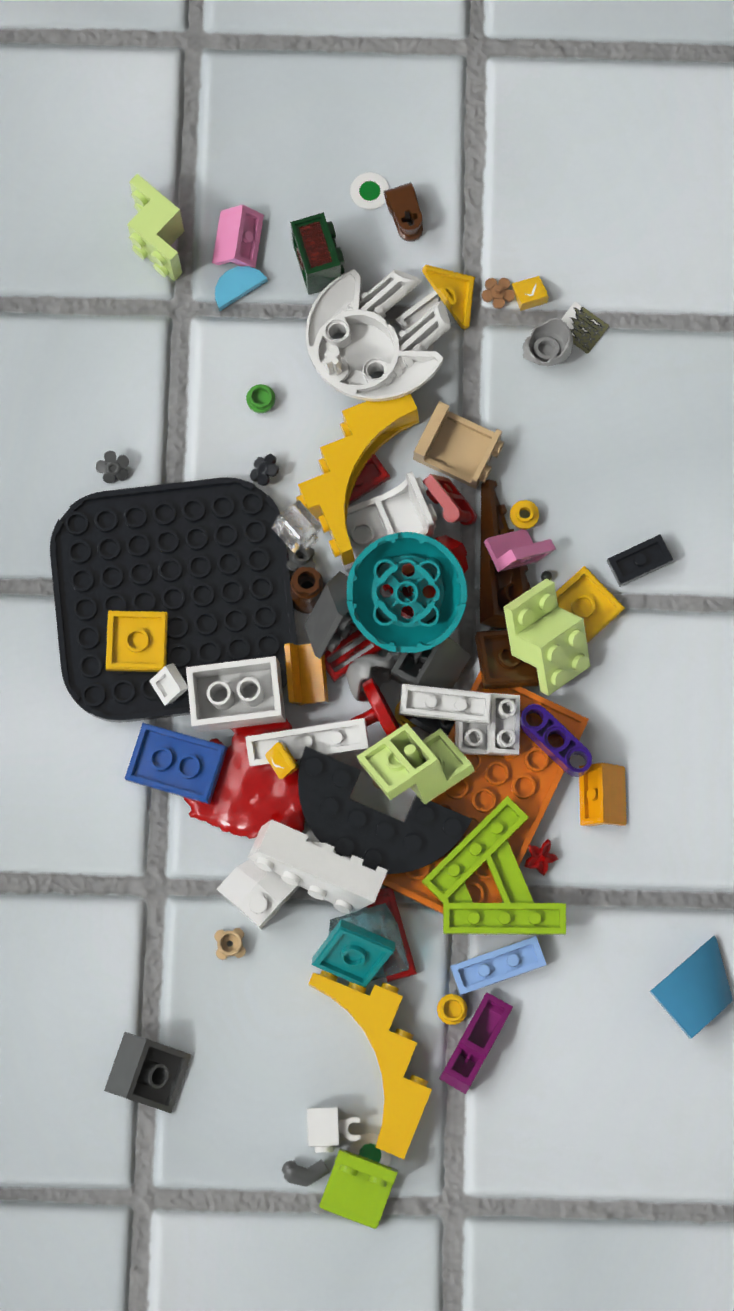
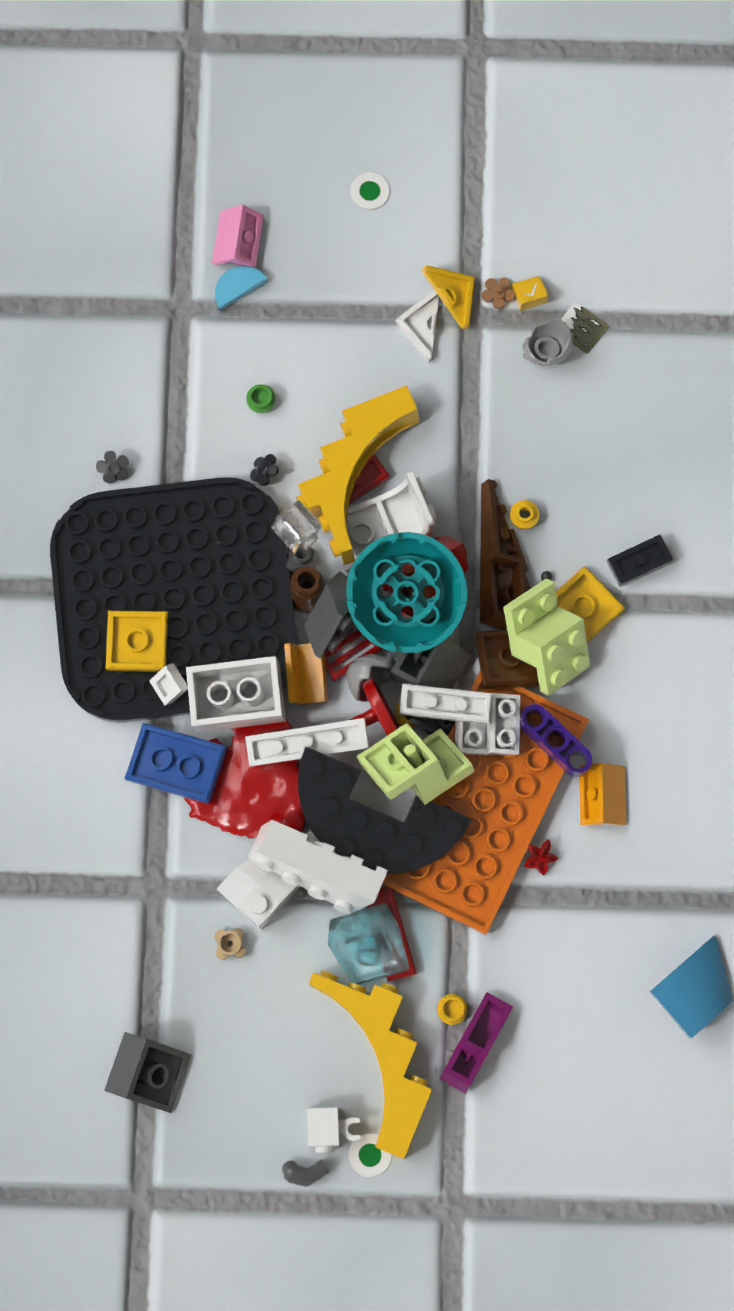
(155, 228): yellowish green bracket -> none
(281, 760): yellow slope -> none
(317, 251): dark green piece -> none
(353, 953): teal tile -> none
(358, 1188): lime bracket -> none
(369, 341): white piece -> none
(404, 208): reddish brown piece -> none
(445, 493): red plate -> none
(458, 447): tan panel -> none
(498, 965): light blue plate -> none
(516, 549): bright pink panel -> none
(518, 911): lime plate -> none

